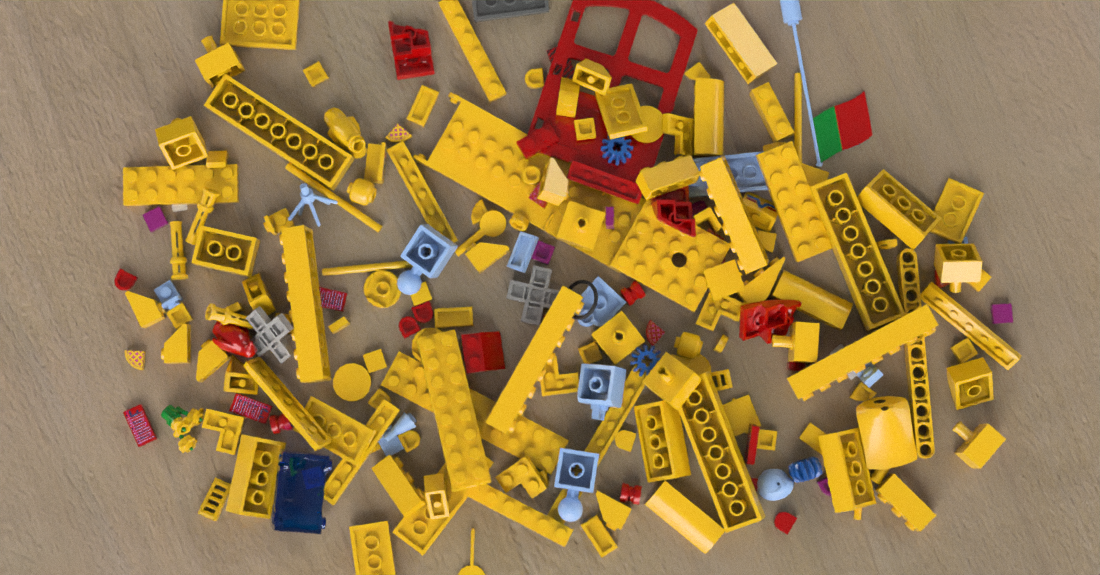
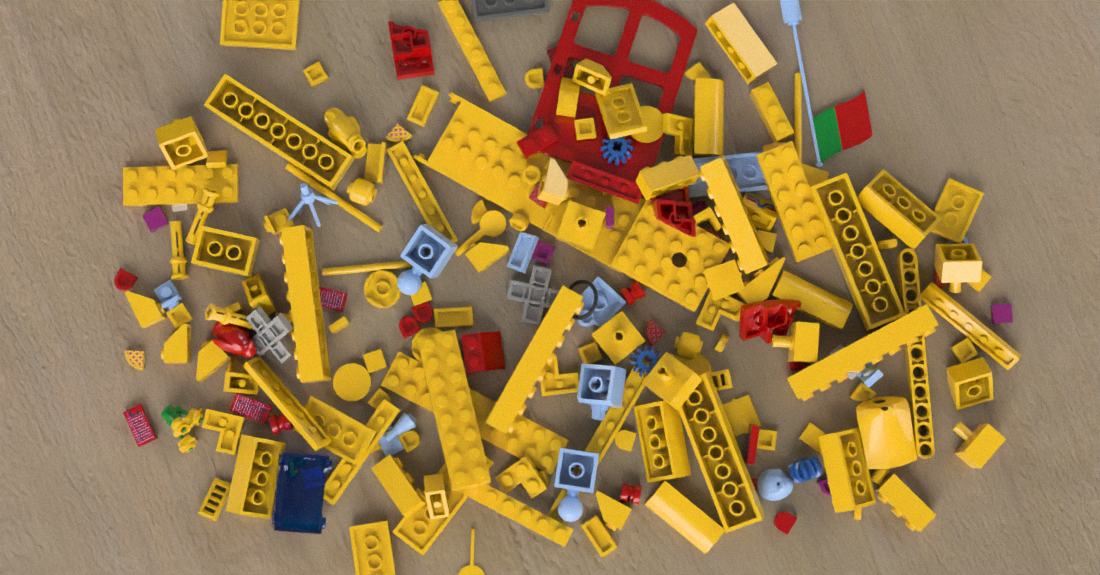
(218, 62): yellow brick -> none

